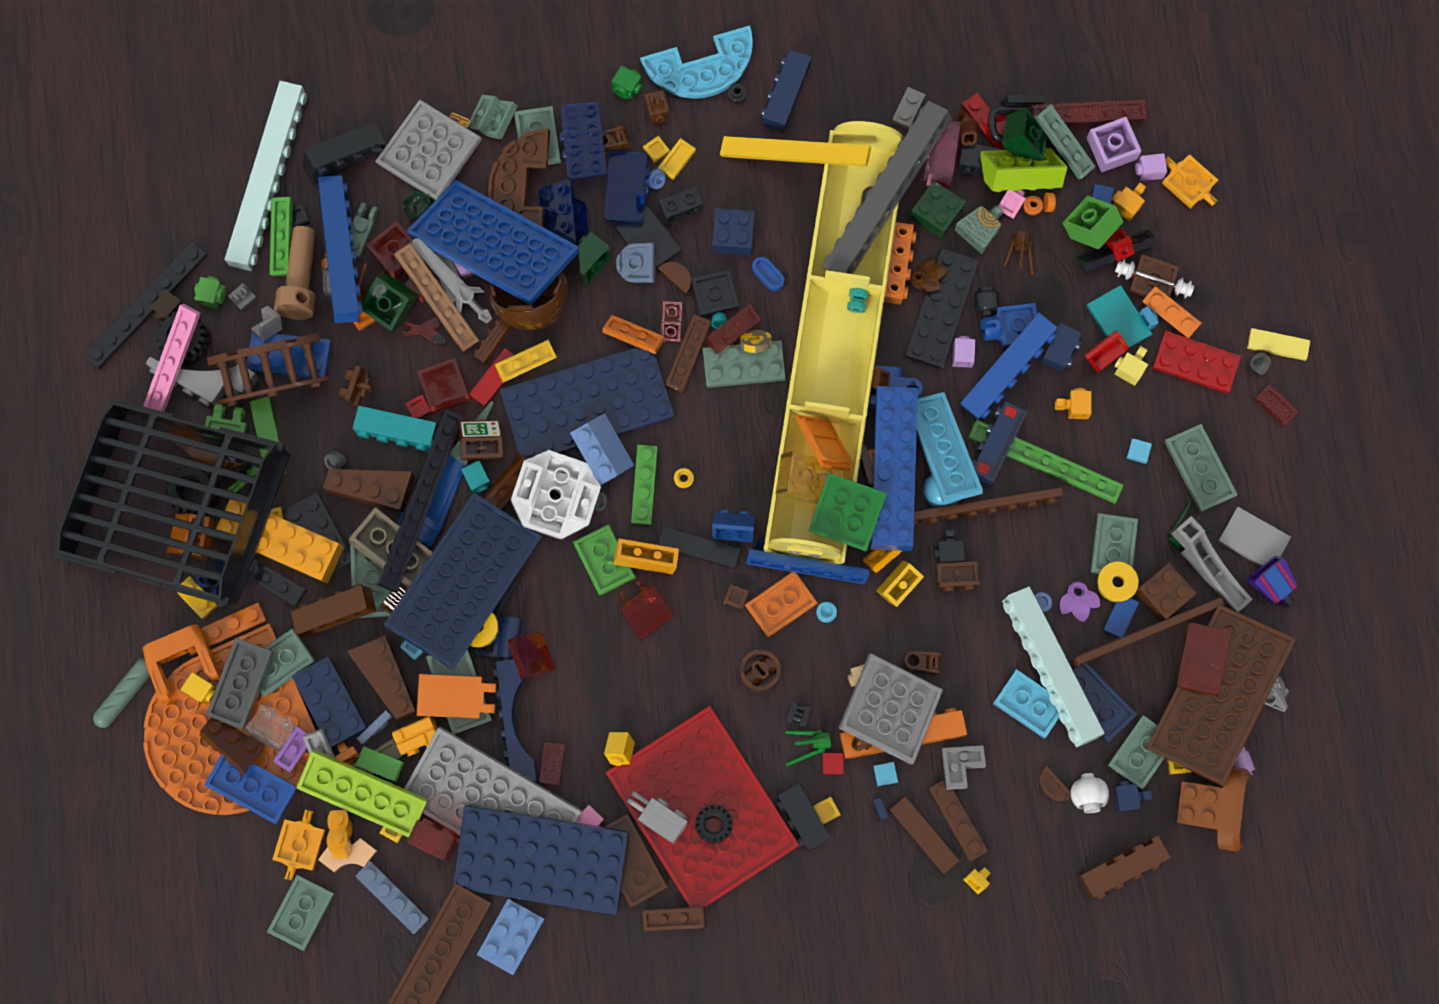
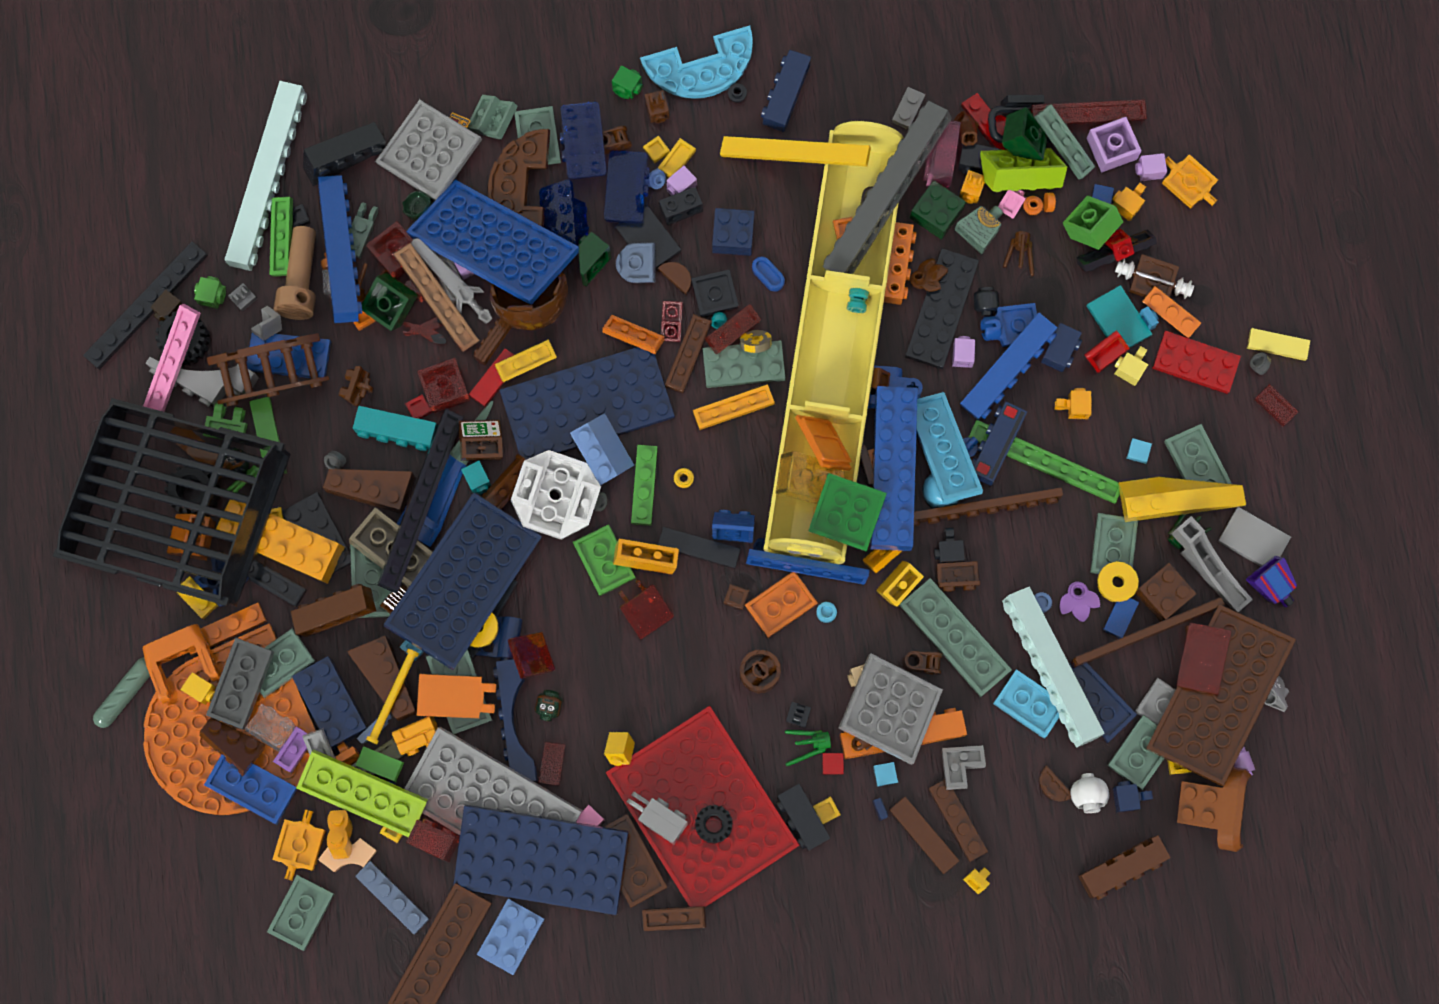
(392, 696): none -> yellow bar
(548, 705): none -> clear green head
(681, 181): none -> lavender brick
(733, 407): none -> light orange plate
(839, 226): none -> orange tile
(955, 637): none -> sand green plate
(971, 445): none -> blue plate
(972, 187): none -> light orange brick
(1155, 701): none -> light grey tile
(1172, 496): none -> yellow wedge

